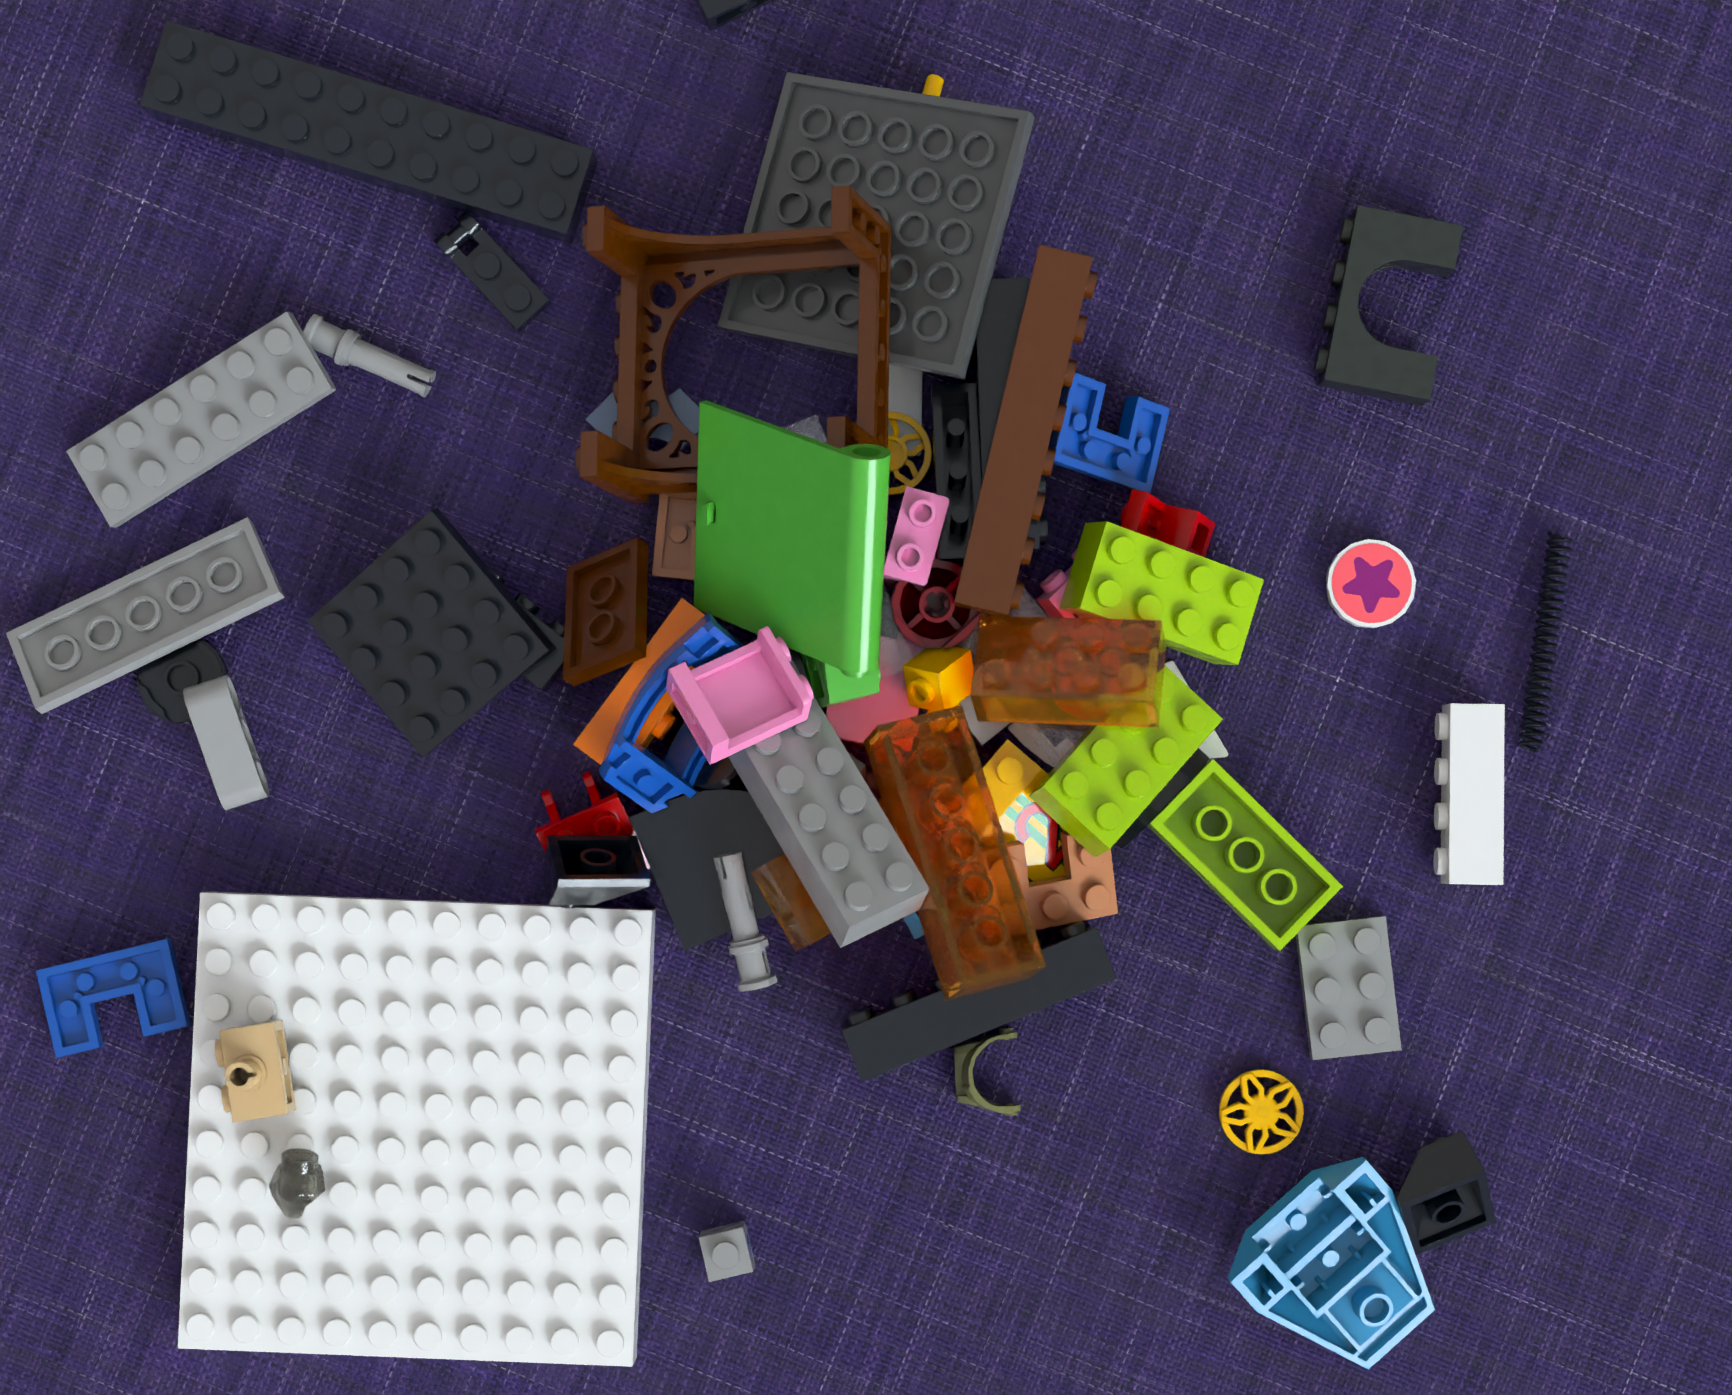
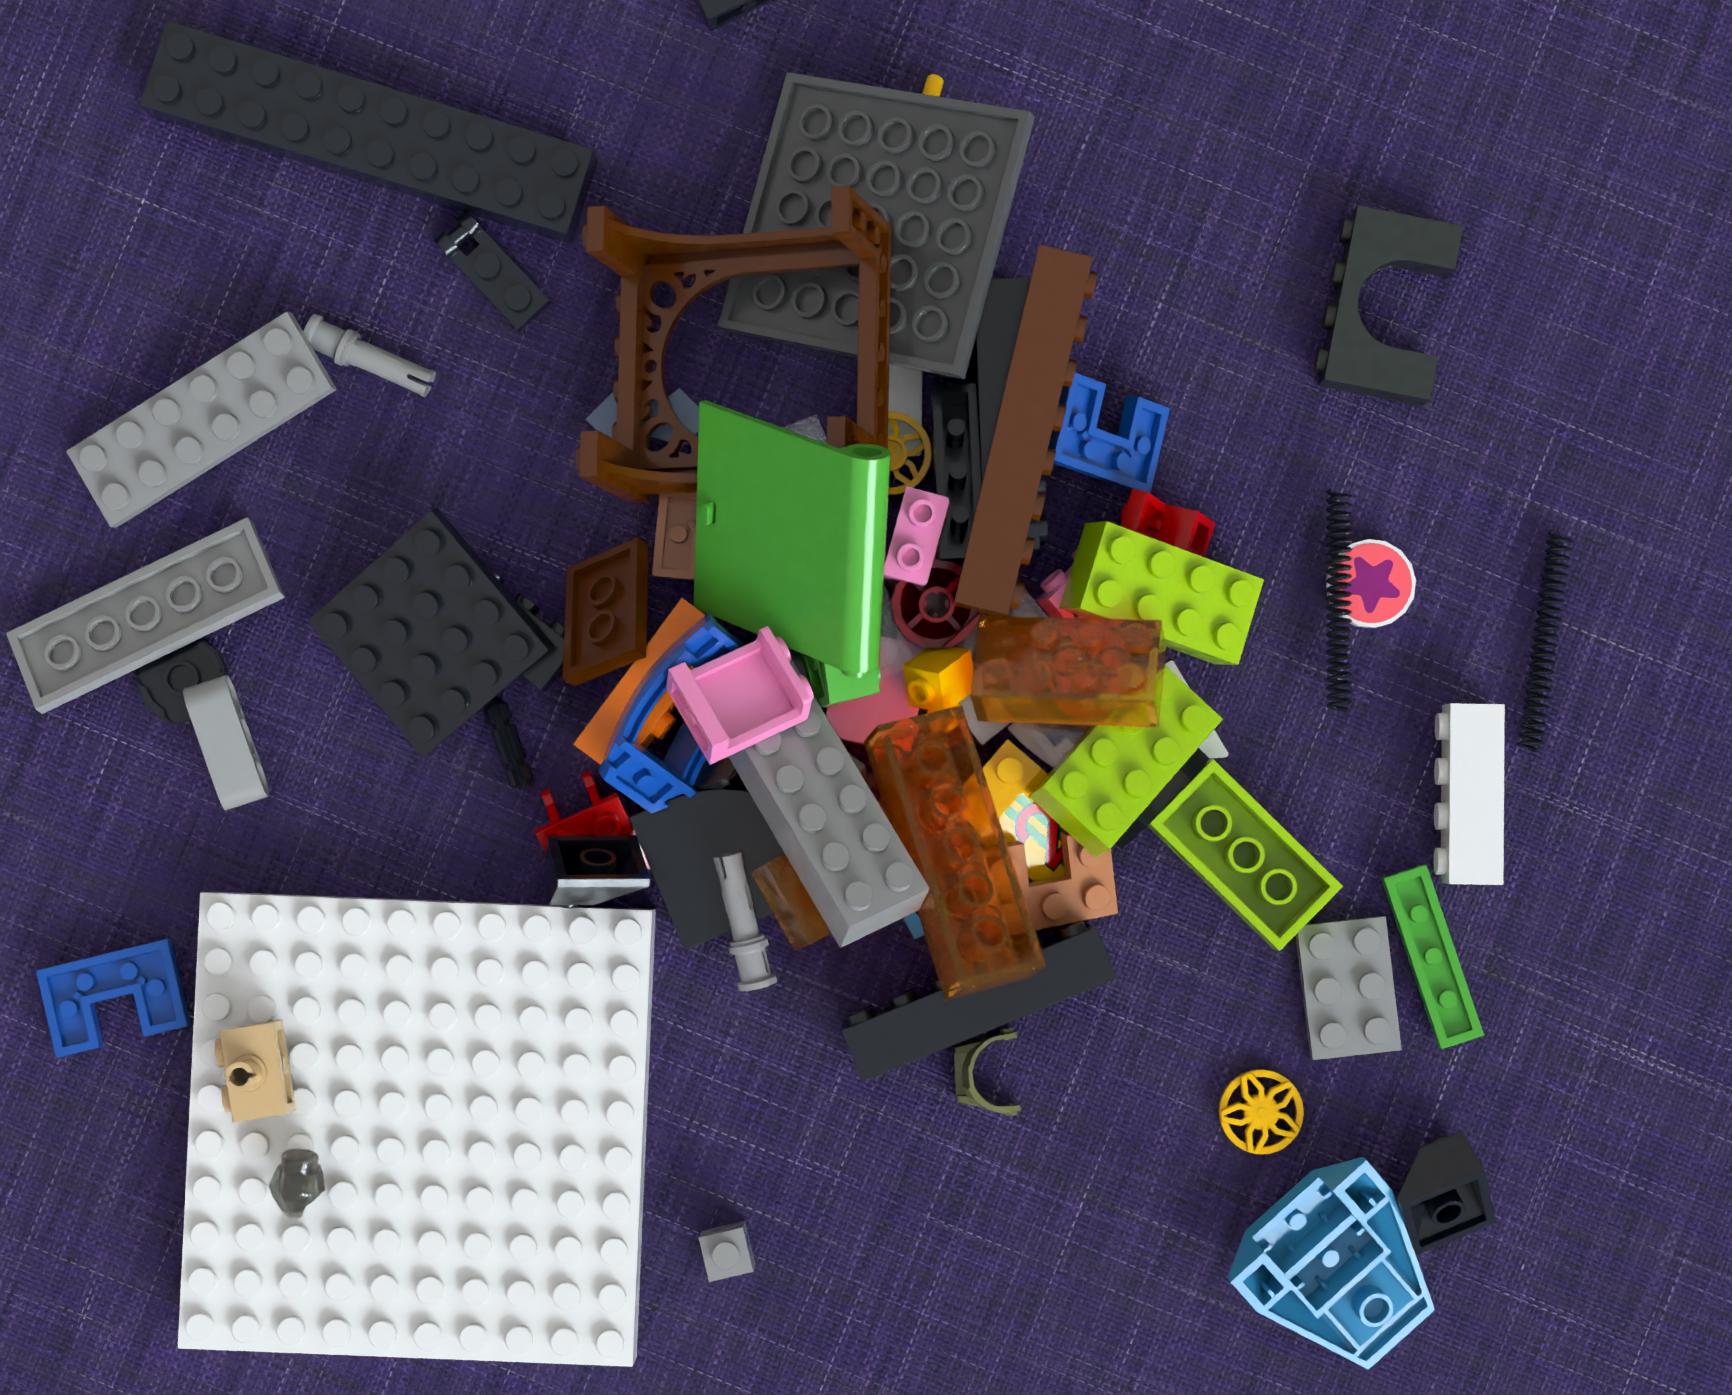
(508, 744): none -> black axle
(1337, 602): none -> black piece
(1432, 956): none -> bright green plate

